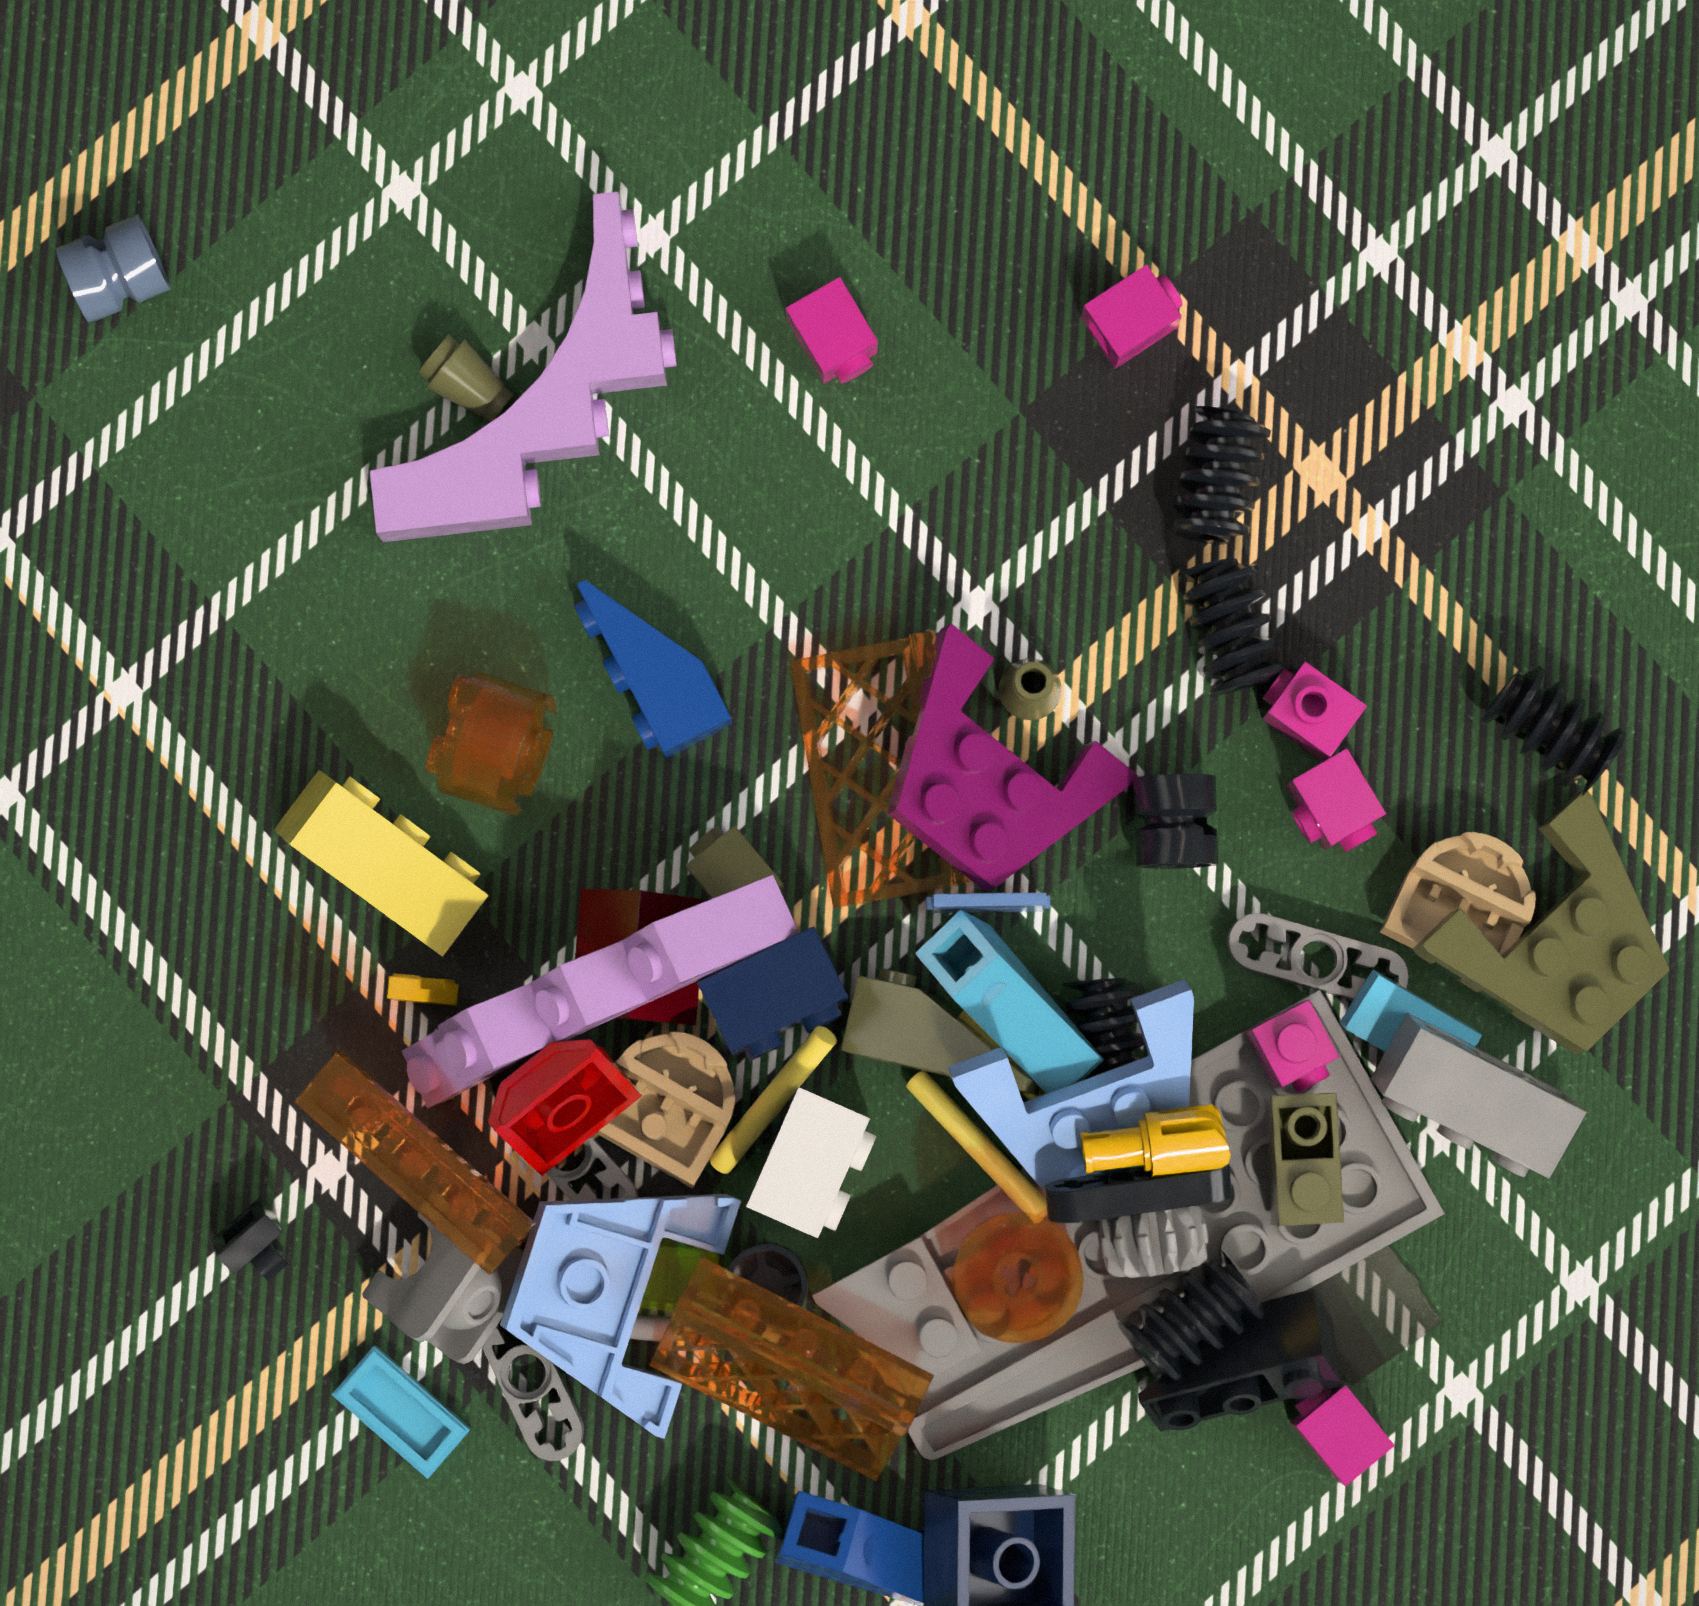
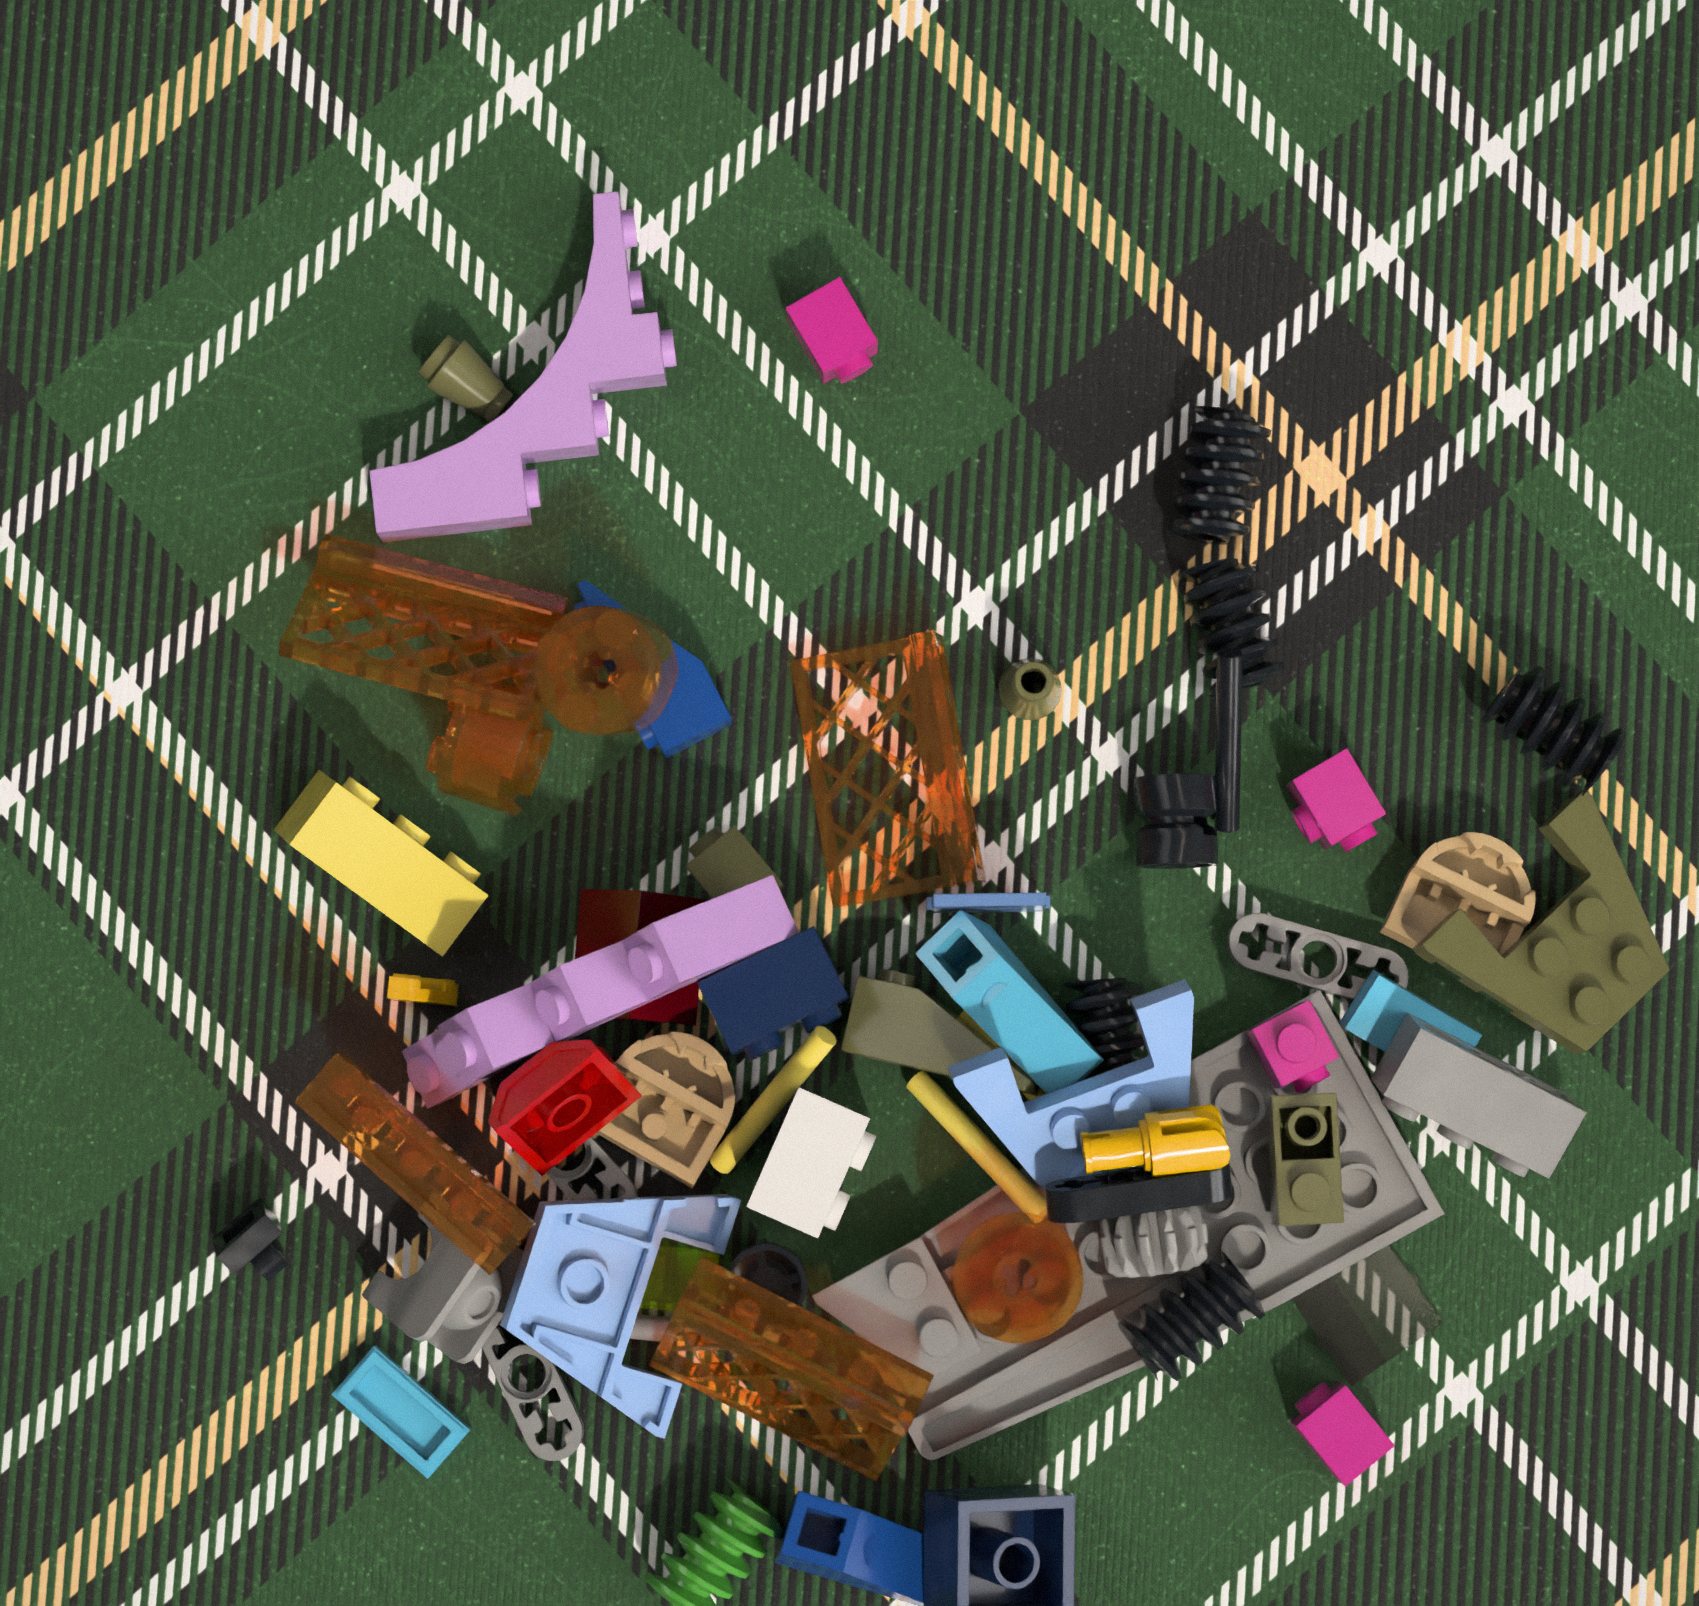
(113, 268): sand blue wheel -> none
(431, 602): none -> clear orange fence
(574, 653): none -> clear orange brick
(976, 796): magenta wing -> none
(1133, 315): dark pink brick -> none
(1228, 739): none -> black bar
(1273, 1360): black slope -> none
(1311, 710): dark pink brick -> none

